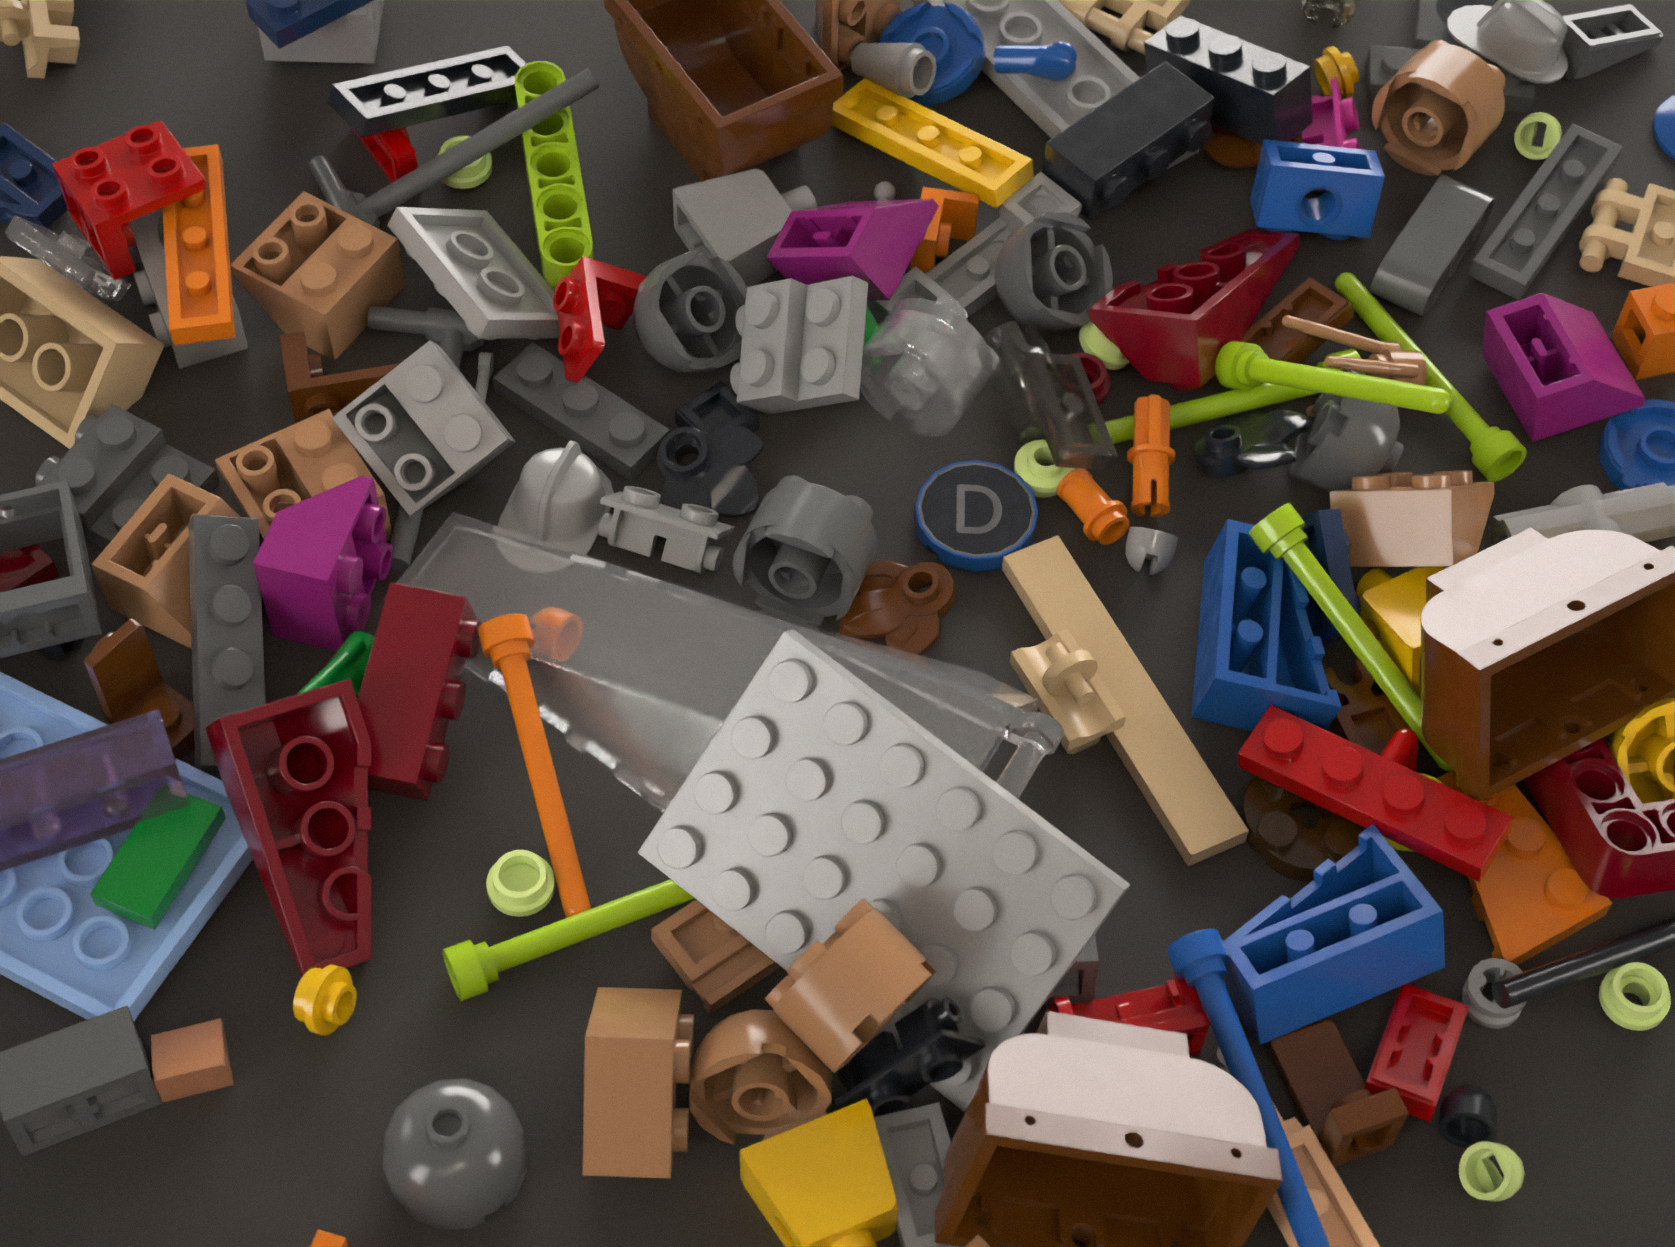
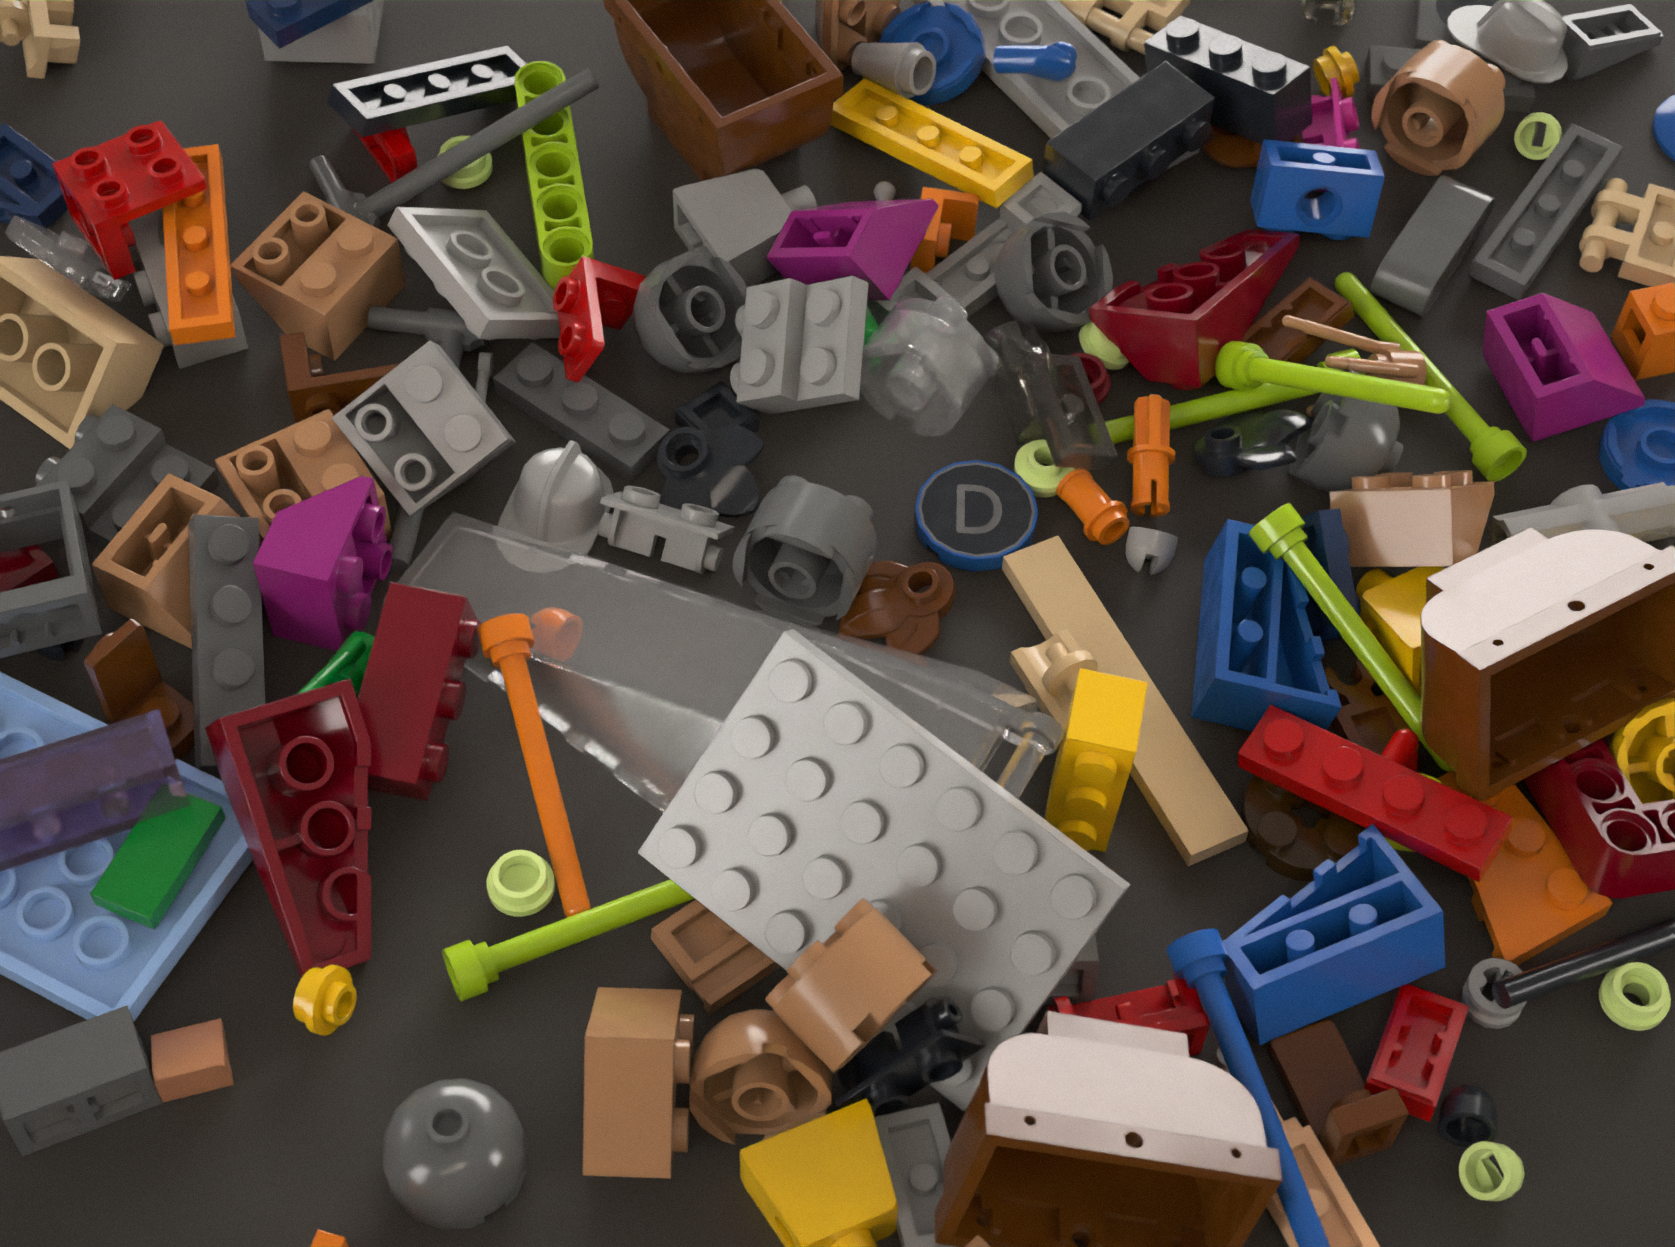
(1095, 757): none -> yellow brick

